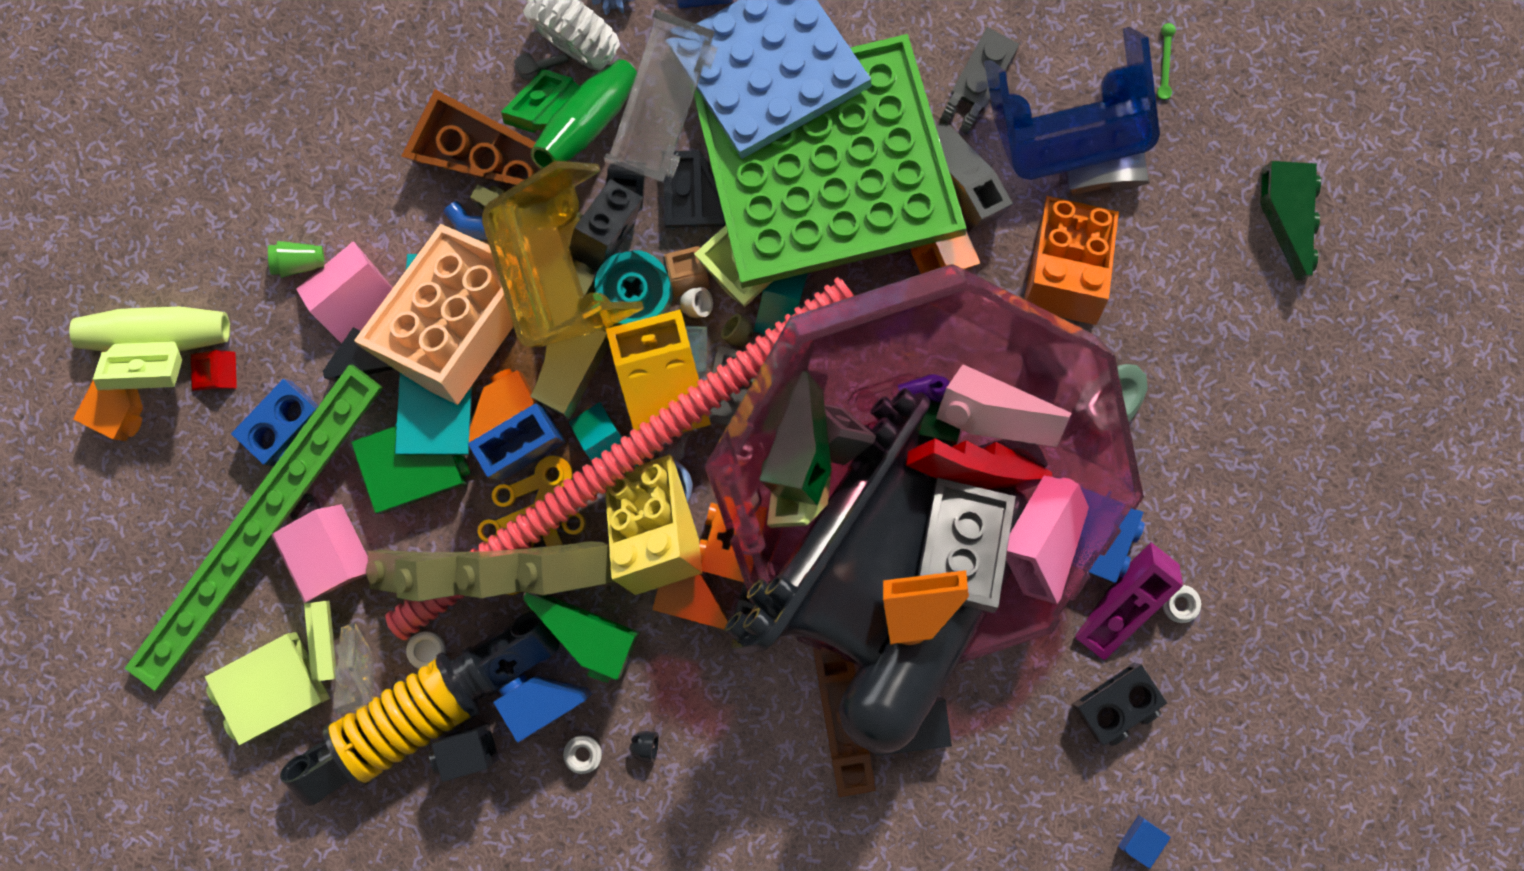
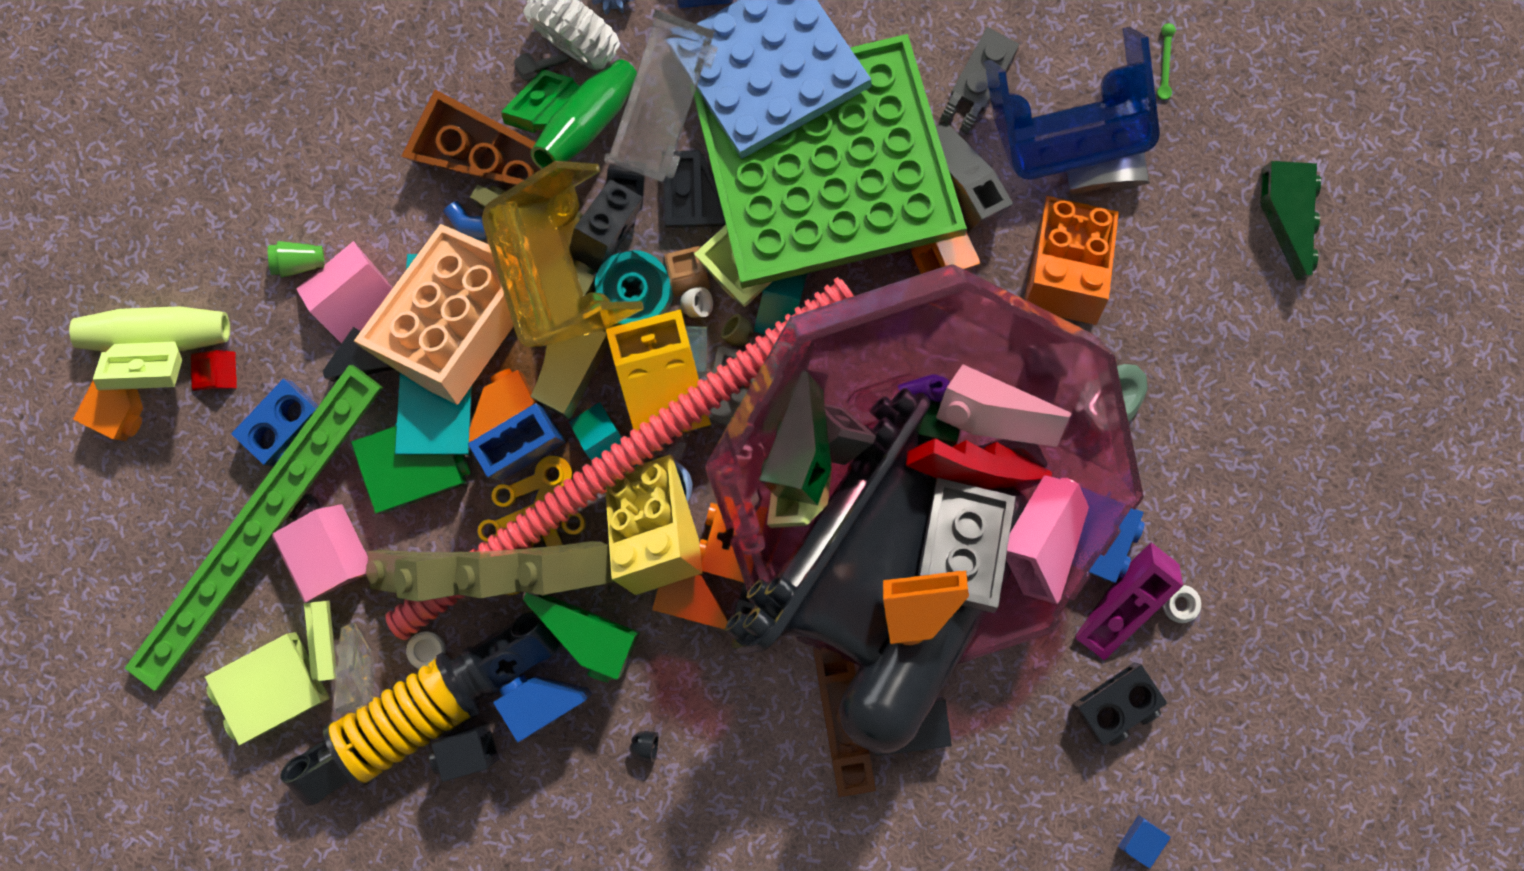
(574, 763): white plate -> none

